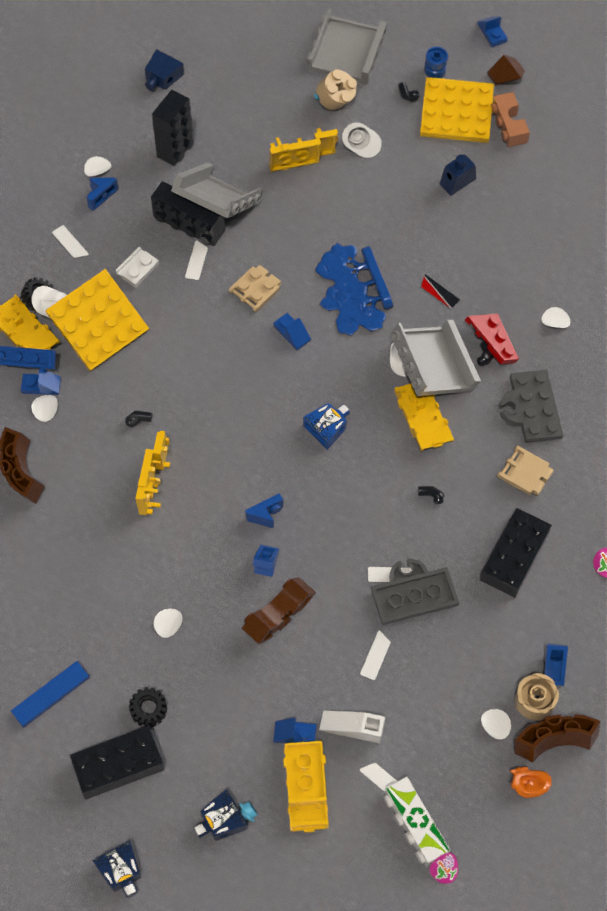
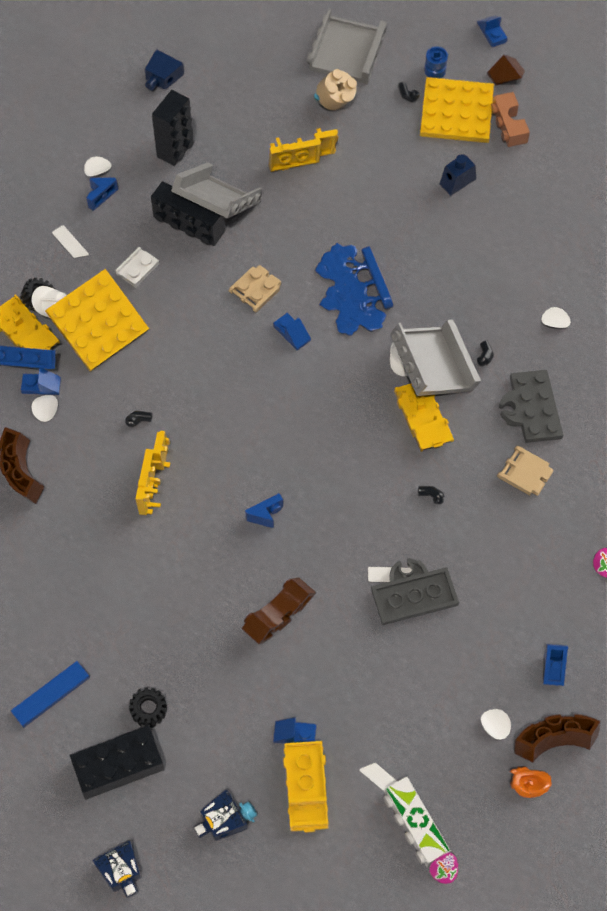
(167, 622): white sticker -> none
(196, 261): white sticker -> none
(265, 560): blue slope -> none
(326, 423): blue torso -> none
(353, 725): white slope -> none
(361, 140): white piece -> none
(375, 656): white sticker -> none
(439, 292): sticker -> none
(495, 335): wing -> none
(515, 552): black brick -> none
(535, 708): tan brick -> none

